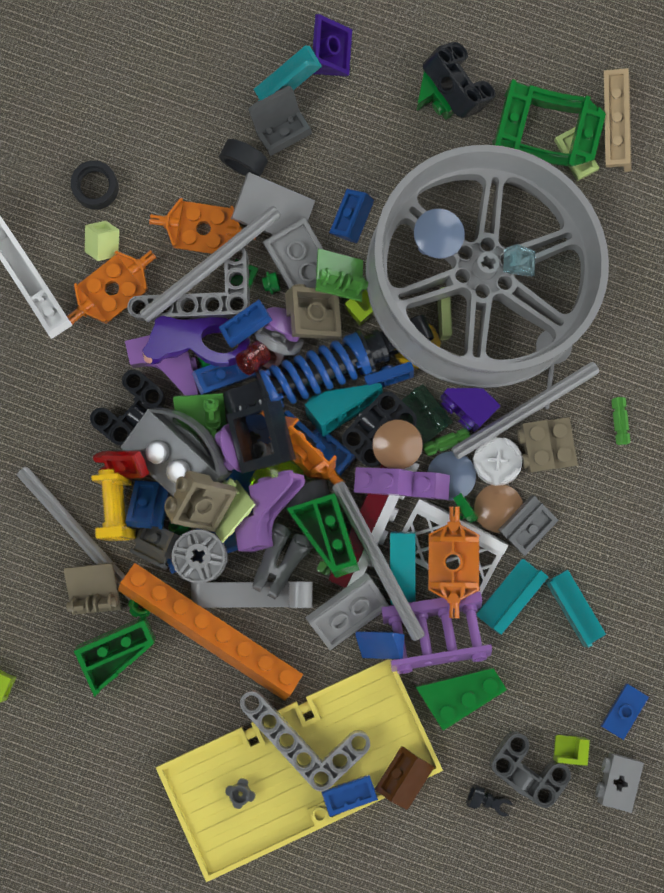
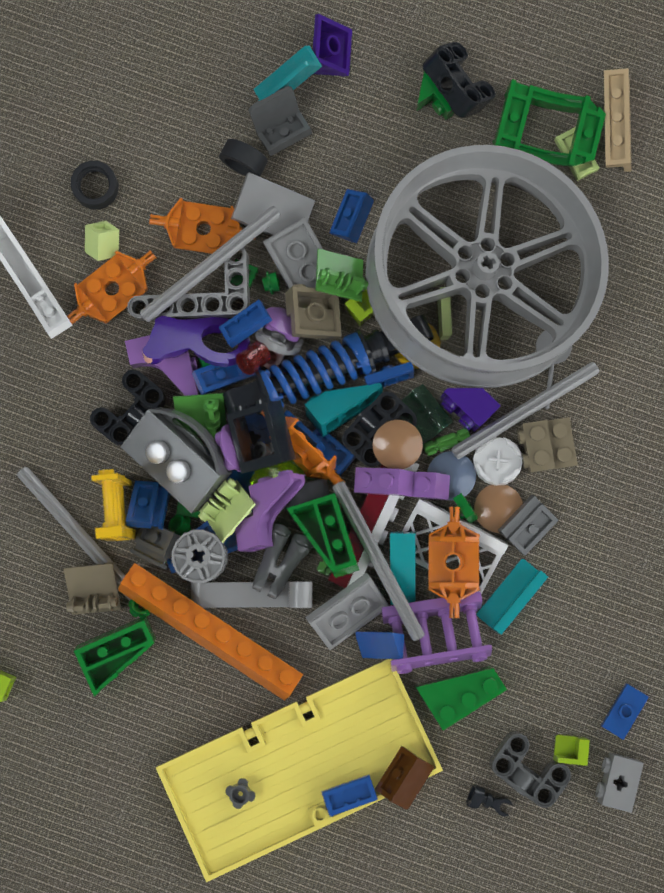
(126, 463): red hinge -> none
(199, 501): dark tan plate -> none
(299, 746): light grey beam -> none
(439, 233): sand blue dish -> none
(519, 260): clear light blue slope -> none
(575, 608): teal panel -> none
(620, 421): bright green axle -> none

